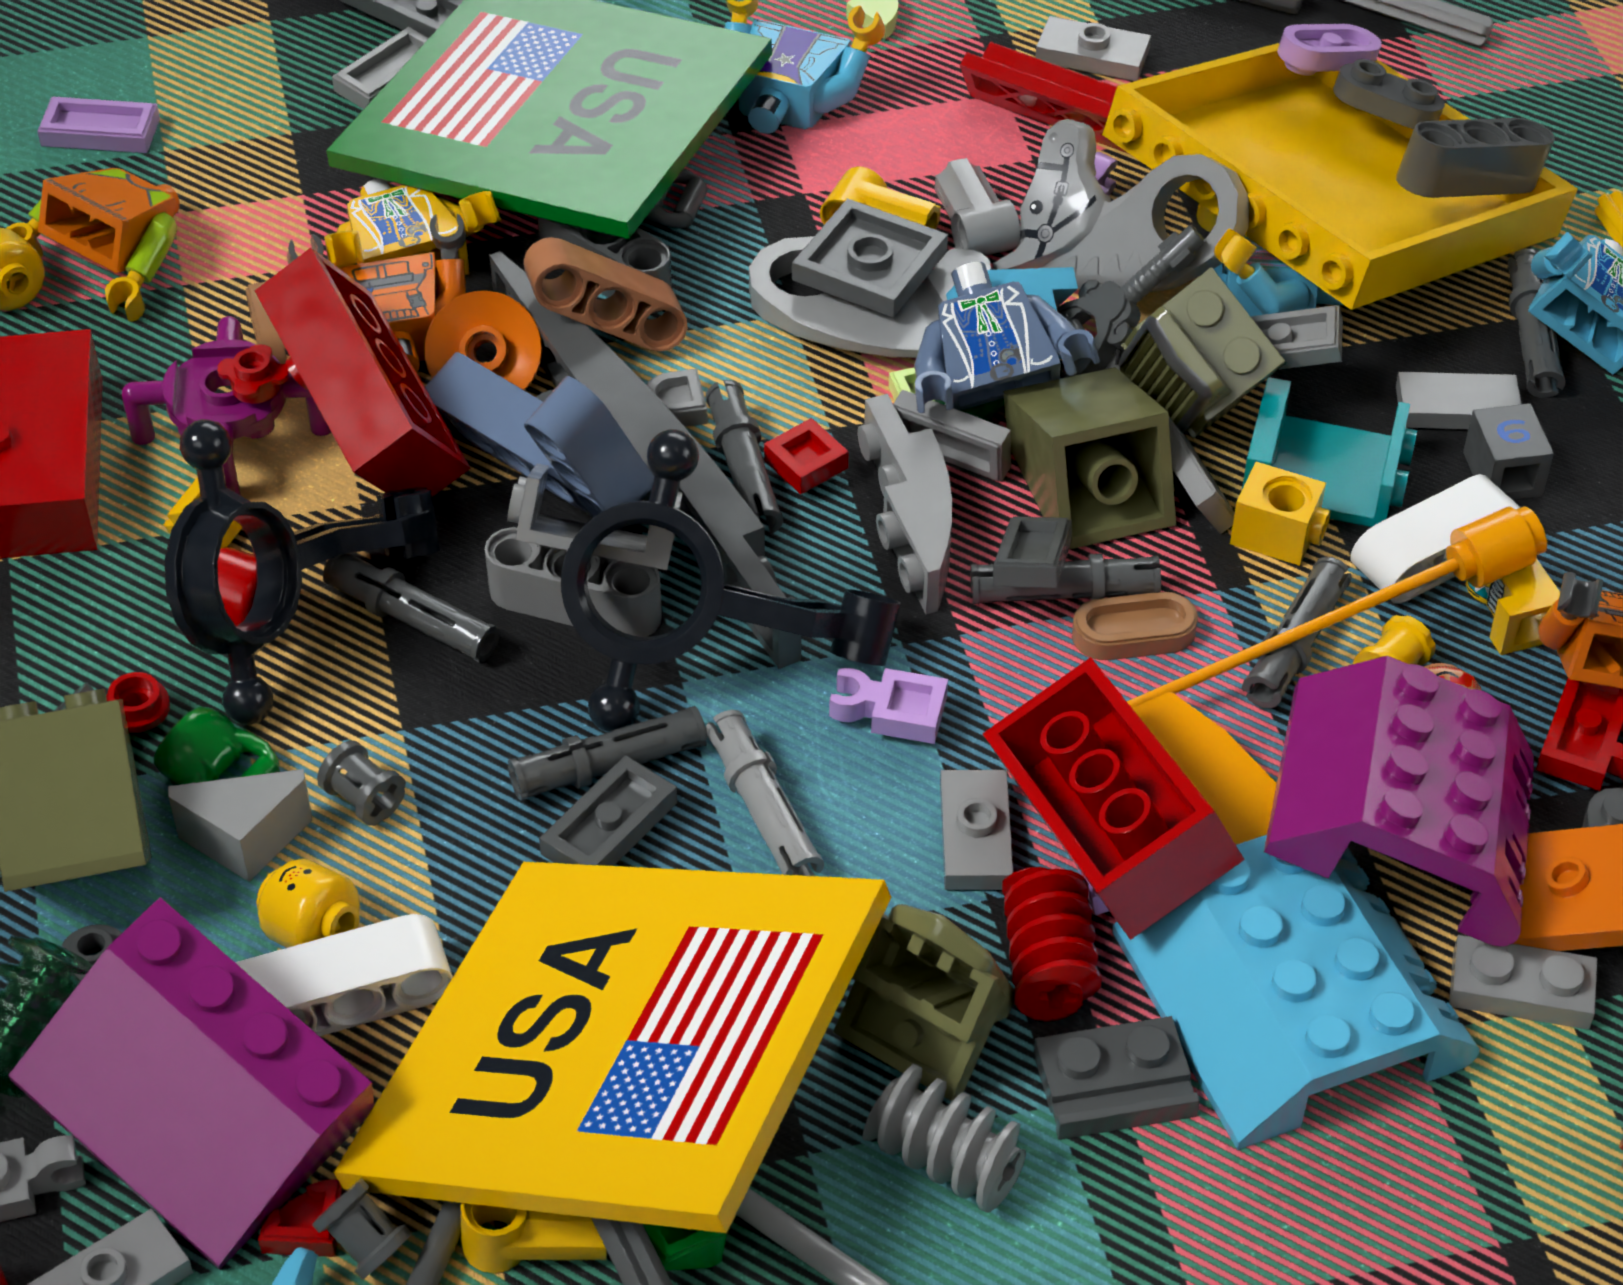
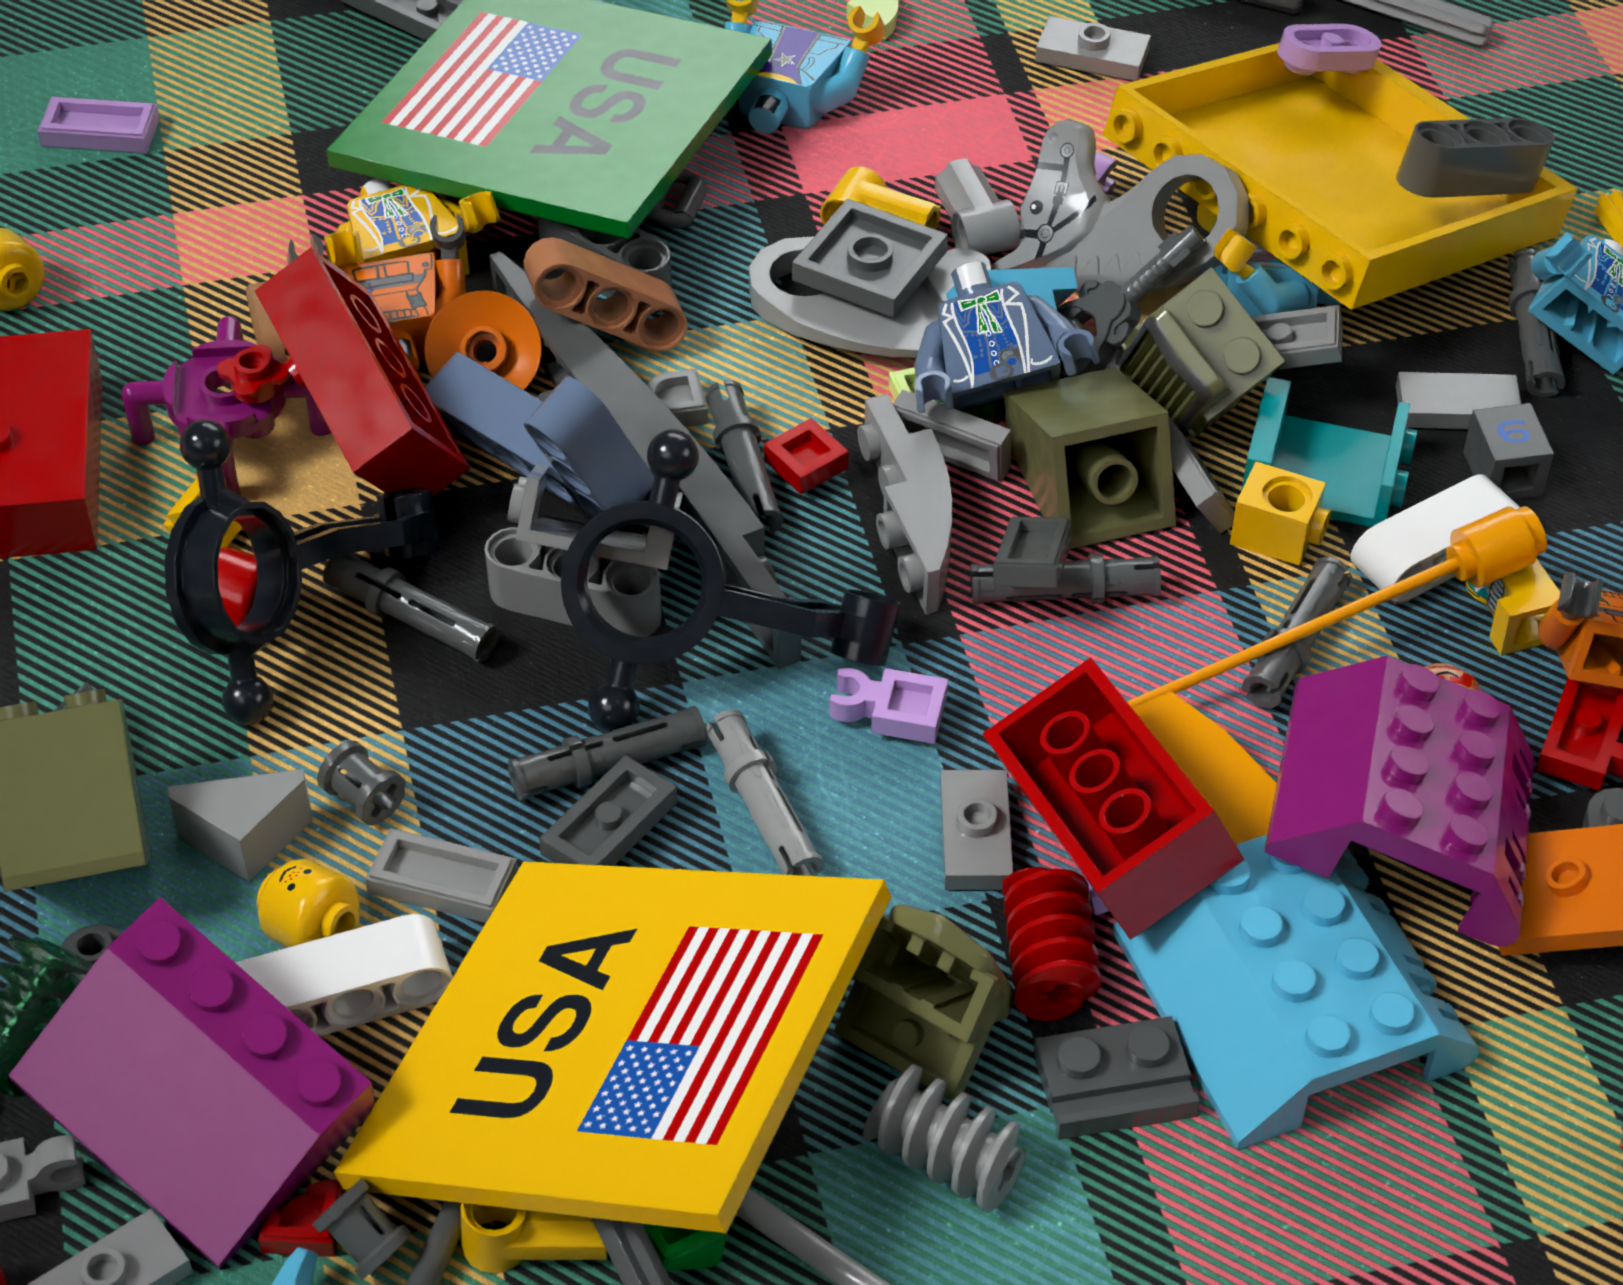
(110, 221): orange torso -> none
(143, 698): red plate -> none
(206, 745): green piece -> none
(371, 73): light grey tile -> none
(440, 875): none -> light grey tile
(1038, 89): red fence -> none
(1134, 625): medium nougat tile -> none
(1388, 96): dark grey plate -> none
(1403, 640): yellow bush -> none
(1524, 982): light grey plate -> none

